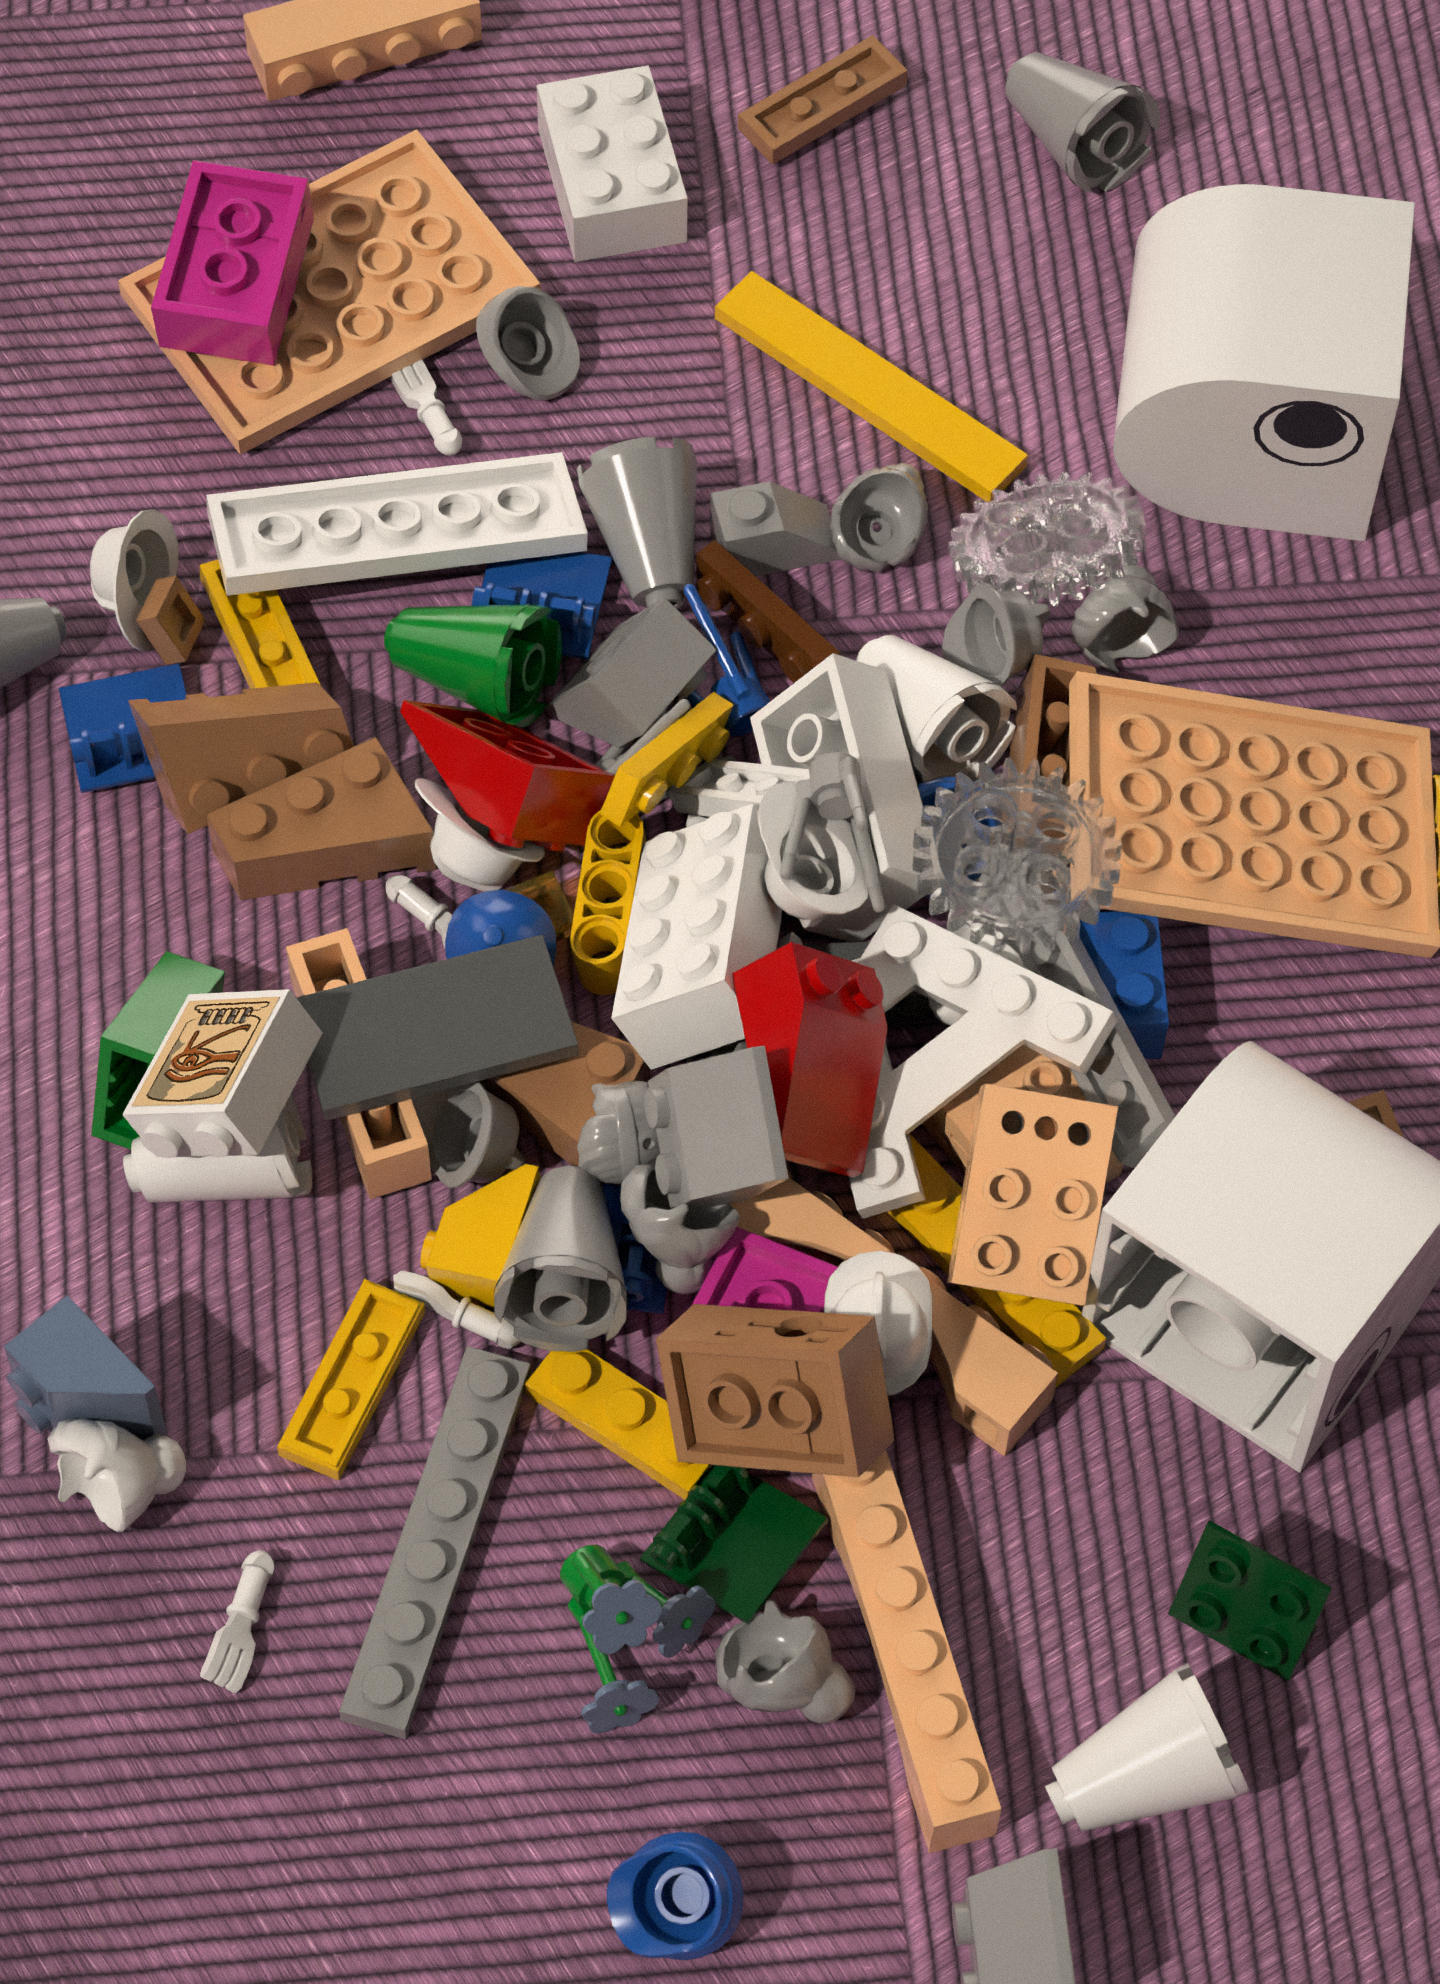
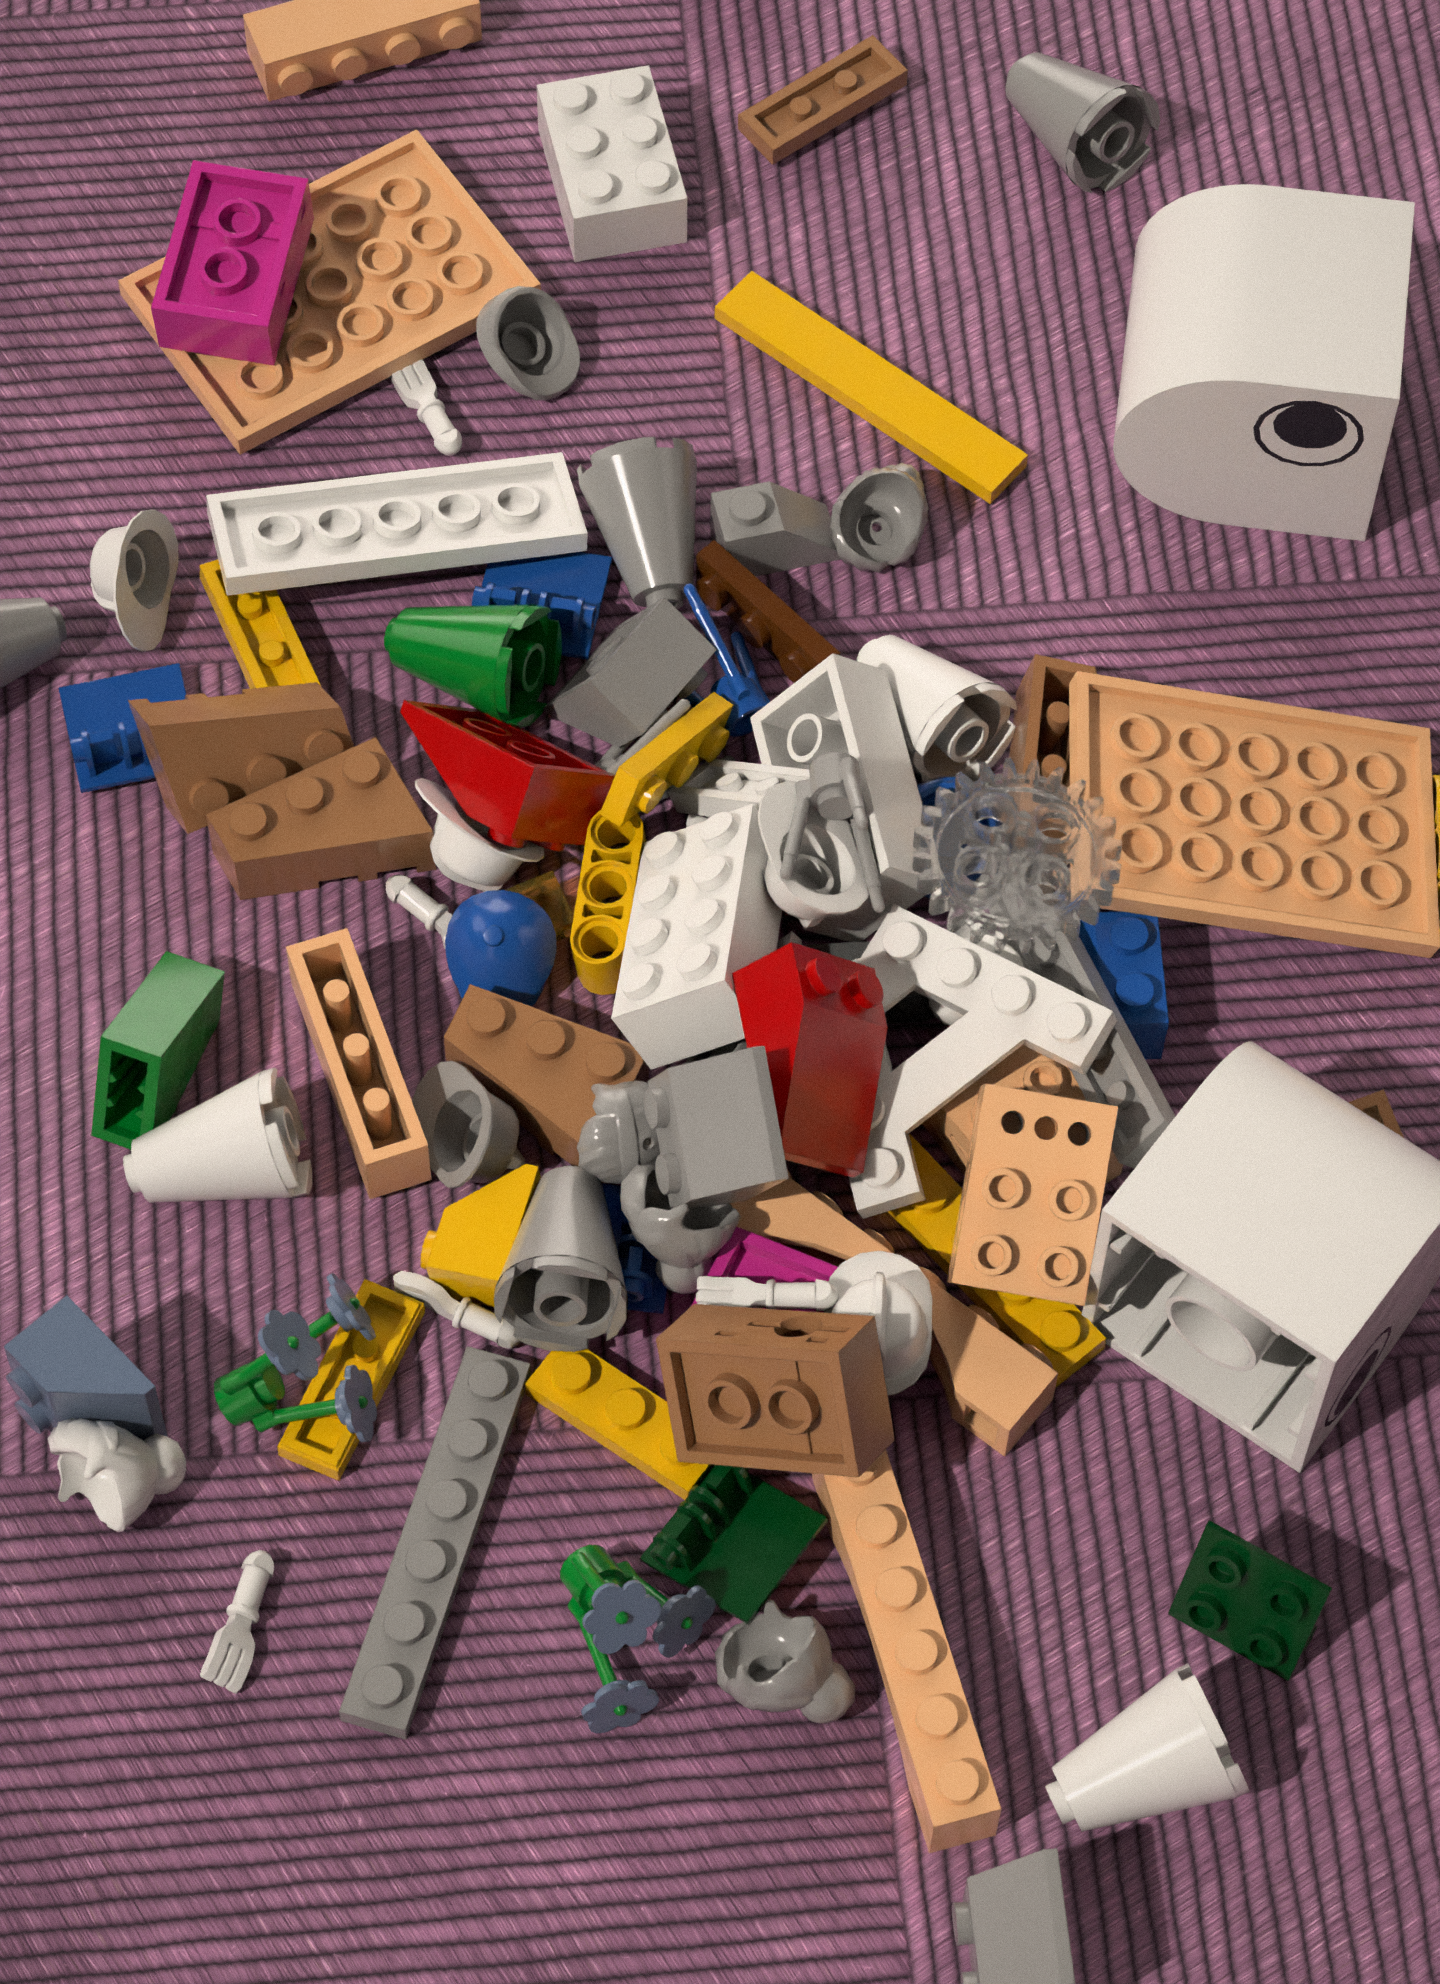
(170, 620): medium nougat plate -> none
(223, 1074): brick -> none
(292, 1347): none -> plant
(437, 1027): dark grey tile -> none
(676, 1898): blue hat -> none
(772, 1295): none -> white piece
(995, 633): light grey piece -> none
(1049, 537): clear gear -> none
(1124, 620): light grey piece -> none

